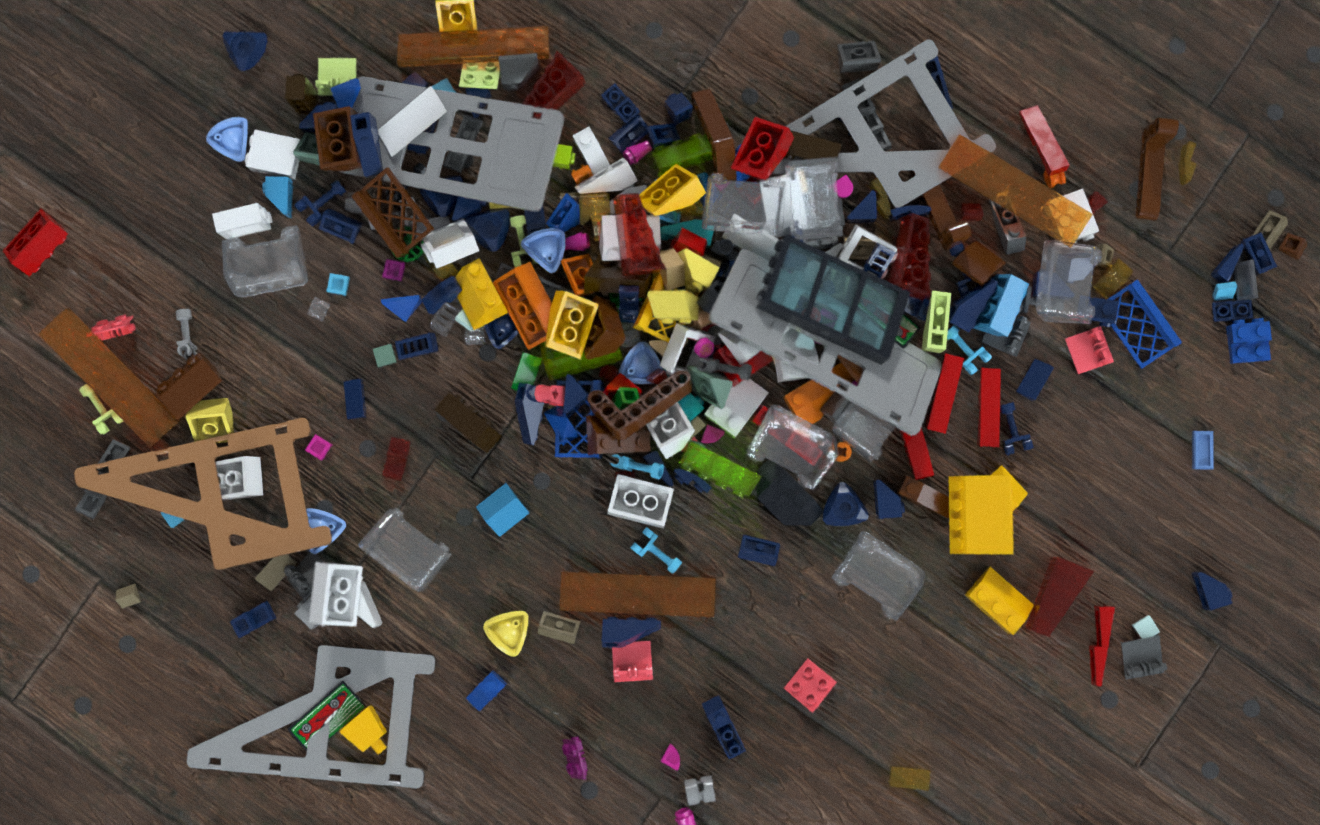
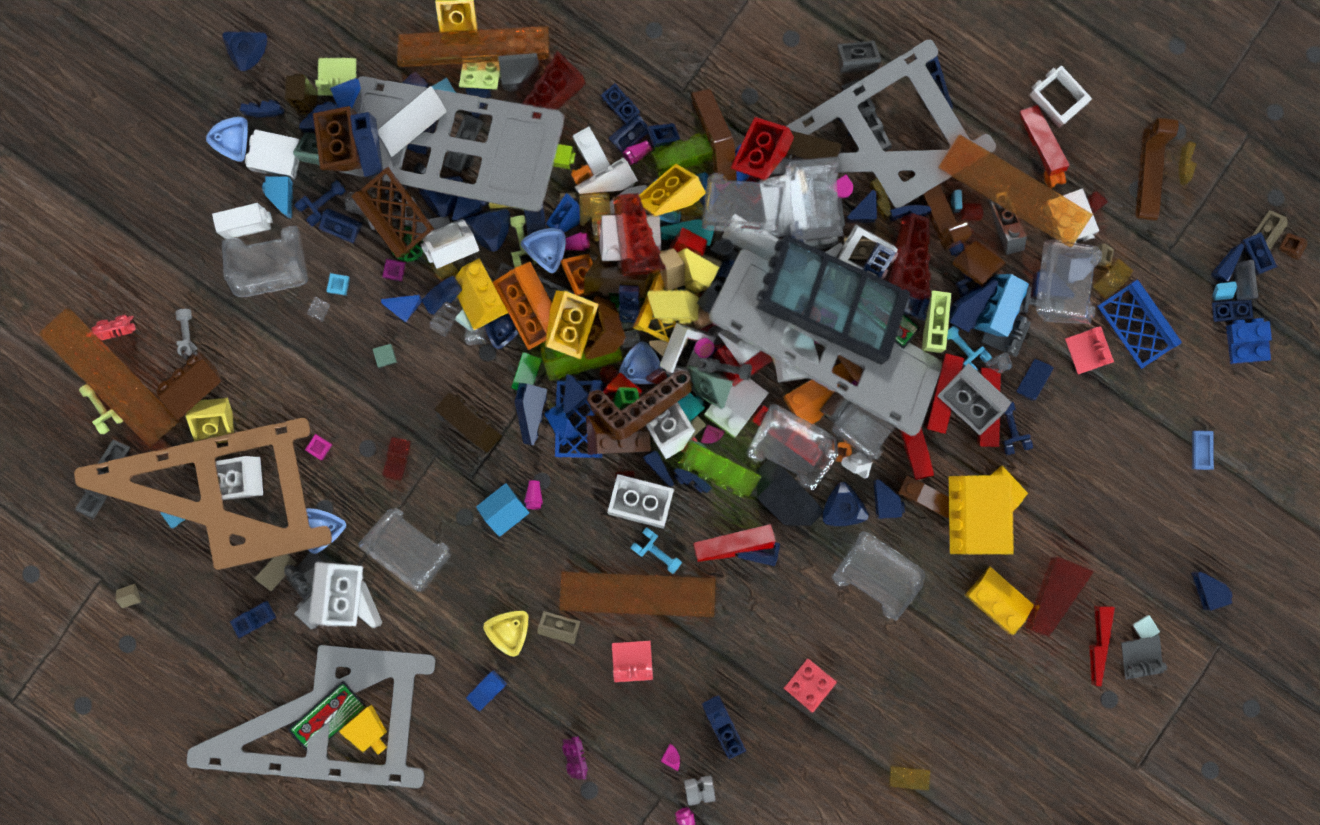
(35, 243): red slope -> none
(267, 109): none -> dark blue slope
(355, 399): dark blue slope -> none
(432, 344): dark blue slope -> none
(533, 496): none -> dark pink cone
(551, 395): coral piece -> none
(624, 632): dark blue slope -> none
(628, 464): medium azure bar -> none
(678, 108): dark blue slope -> none
(728, 545): none -> red slope
(857, 464): none -> white bracket
(956, 201): none -> medium azure tile
(974, 399): none -> light grey slope
(1000, 363): none -> clear slope
(1071, 85): none -> white window
(1104, 311): dark blue bracket -> none

